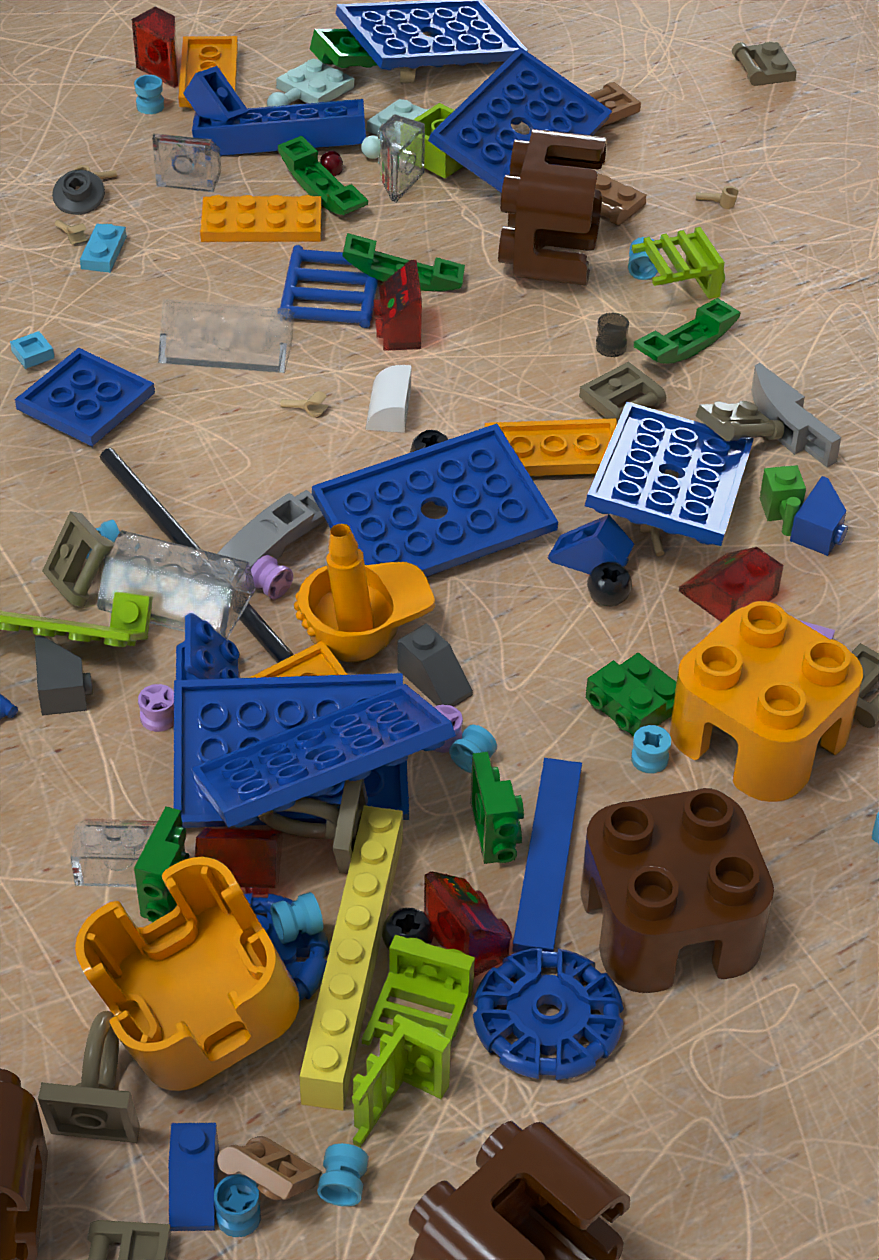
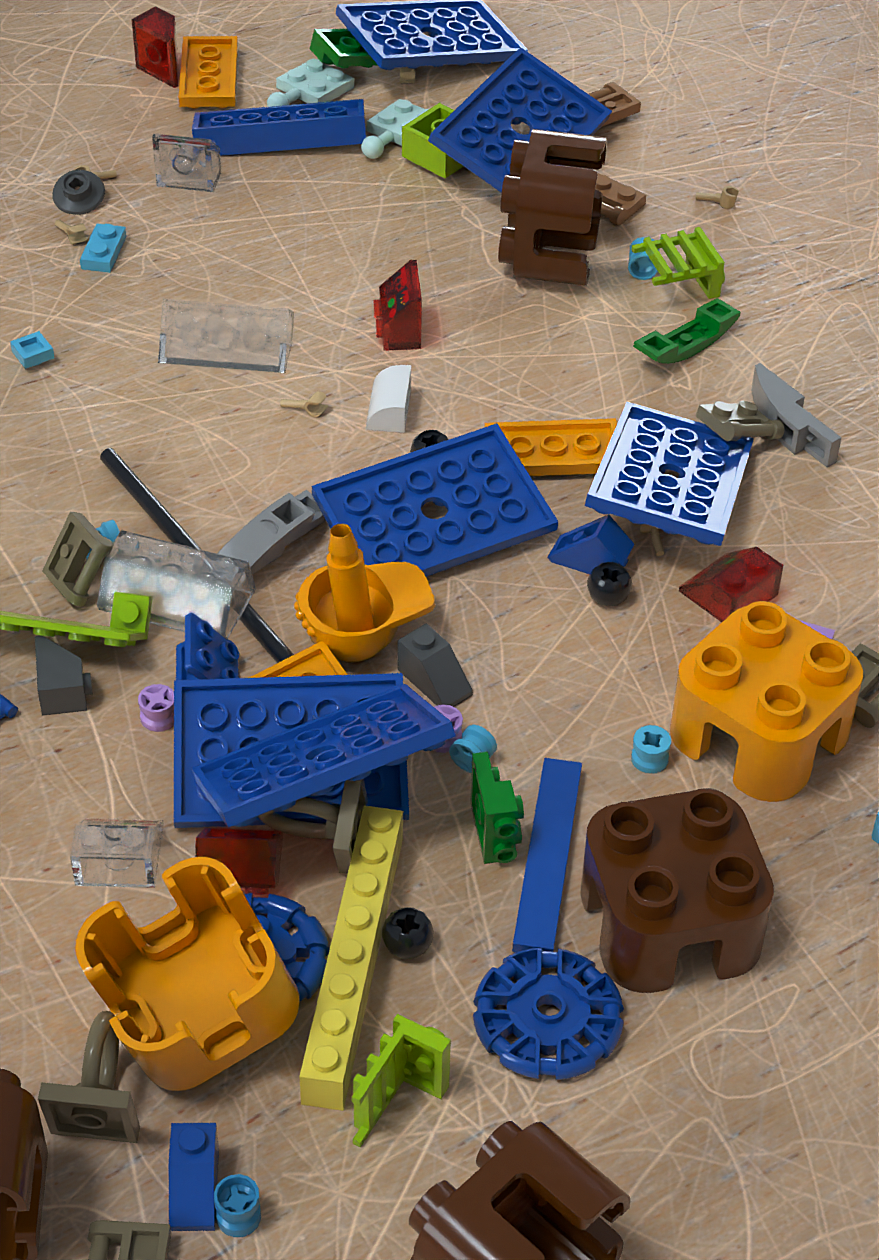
(85, 396): blue plate -> none
(149, 94): medium azure wheel -> none
(161, 851): green plate -> none
(214, 96): blue slope -> none
(261, 218): light orange plate -> none
(271, 577): lavender wheel -> none
(273, 1167): medium nougat plate -> none
(297, 273): blue bar -> none
(300, 916): medium azure wheel -> none
(316, 180): green slope -> none
(332, 162): dark red hinge -> none
(342, 1180): medium azure wheel -> none
(401, 154): clear slope -> none
(424, 977): lime plate -> none
(441, 276): green slope -> none
(464, 920): clear red slope -> none
(612, 334): clear smoke wheel -> none
(619, 386): dark tan plate -> none
(632, 693): green plate -> none
(772, 63): dark tan plate -> none
(782, 495): bright green brick -> none
(820, 519): blue slope -> none

